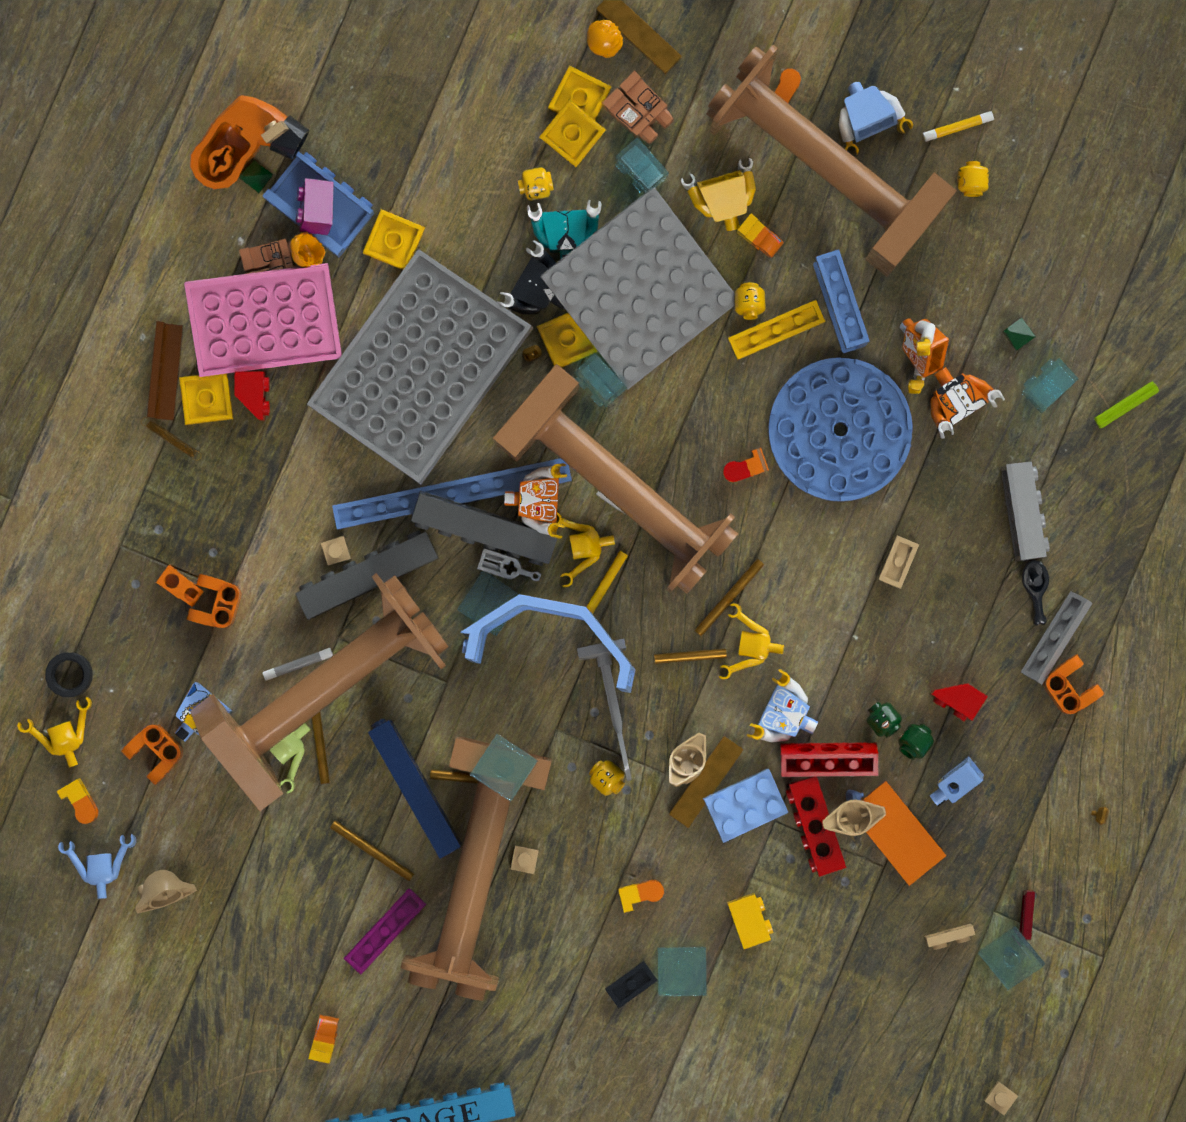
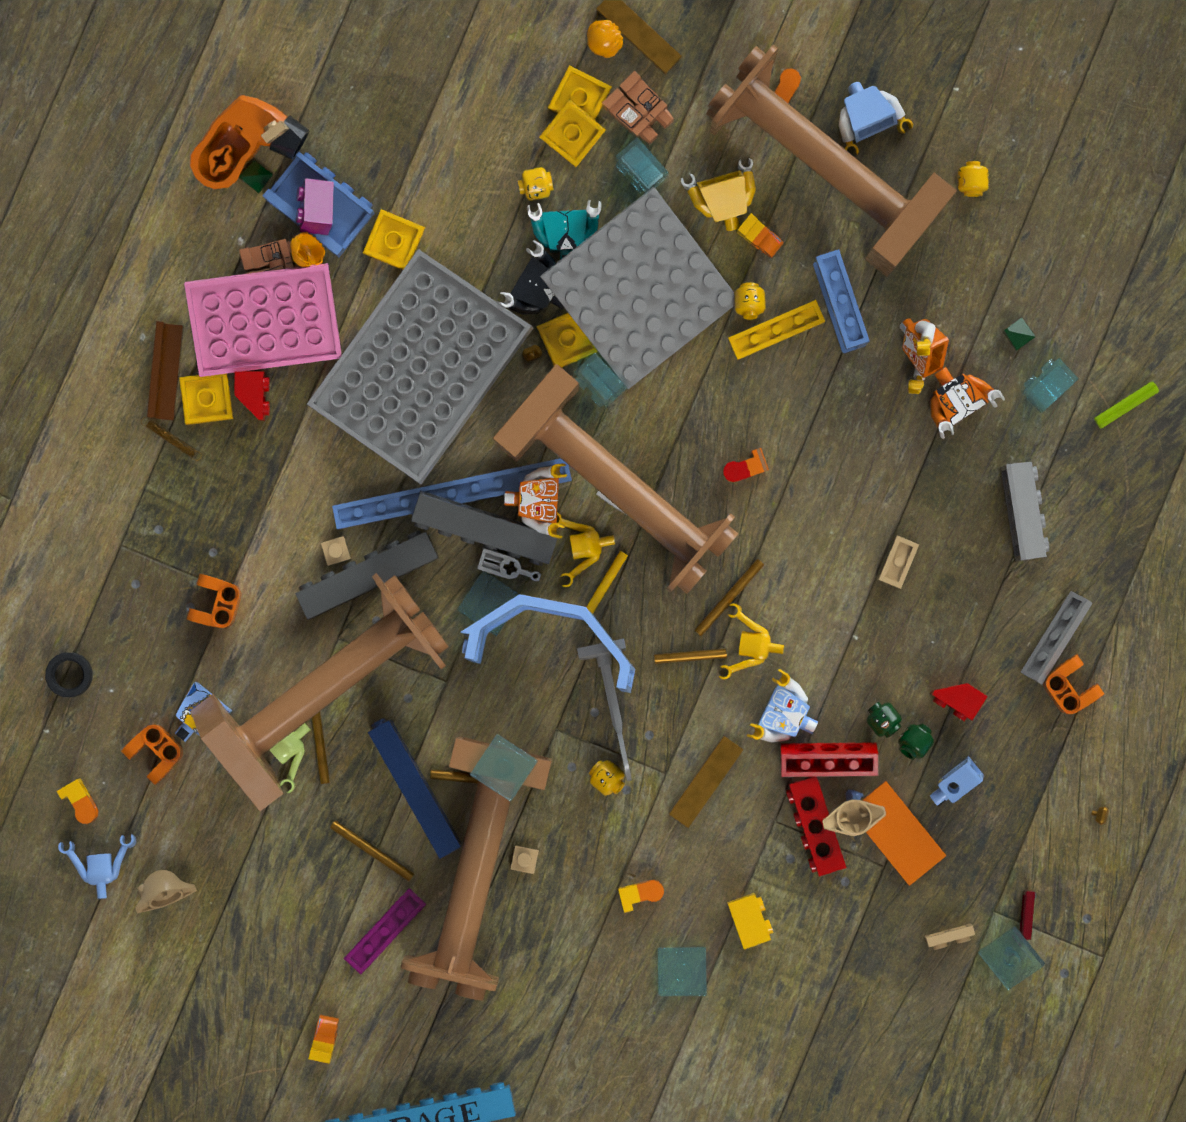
(62, 736): yellow piece -> none
(180, 586): orange leg -> none
(297, 664): light grey bar -> none
(631, 984): black plate -> none
(687, 760): tan hat -> none
(745, 805): light blue plate -> none
(847, 394): medium blue plate -> none
(958, 126): yellow bar -> none
(1000, 1098): tan plate -> none
(1036, 581): black piece -> none

